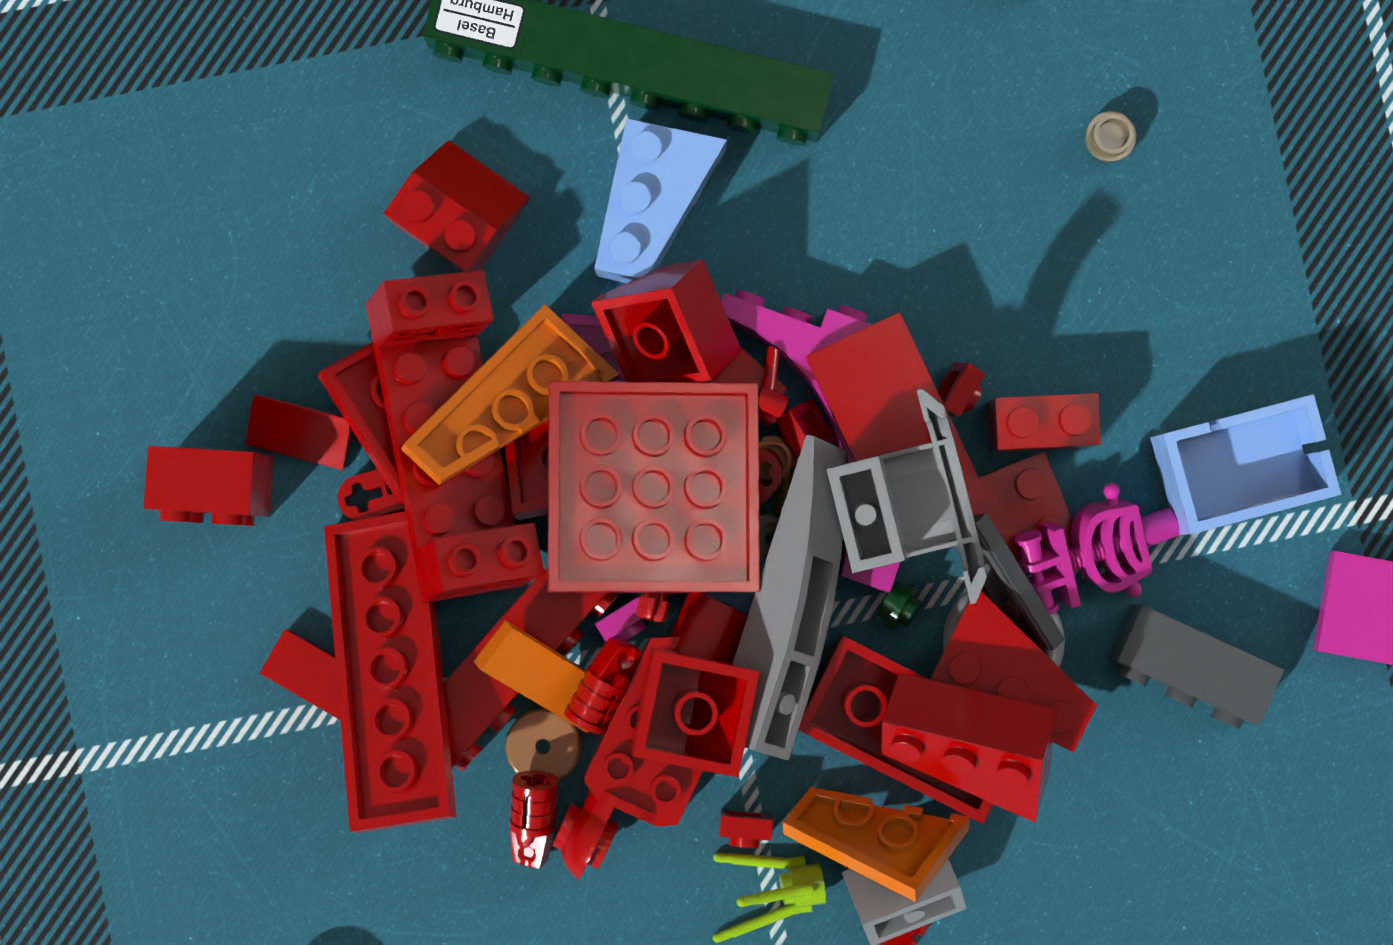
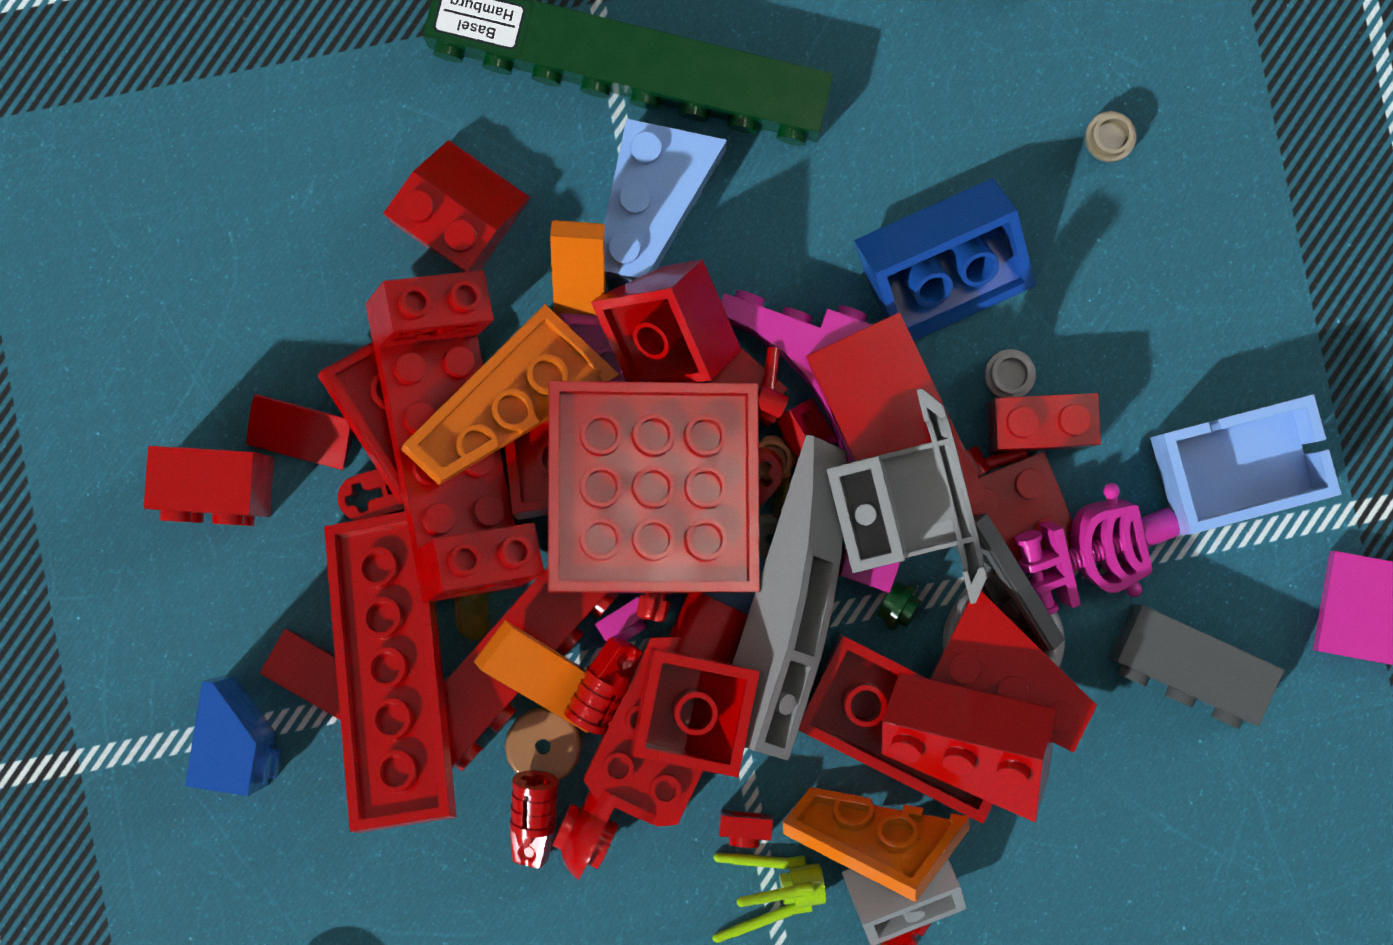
(231, 741): none -> blue slope
(472, 615): none -> clear yellow arm
(577, 266): none -> orange tile
(948, 259): none -> blue slope
(960, 388): red plate -> none
(983, 465): none -> red hand
(1010, 374): none -> light grey plate

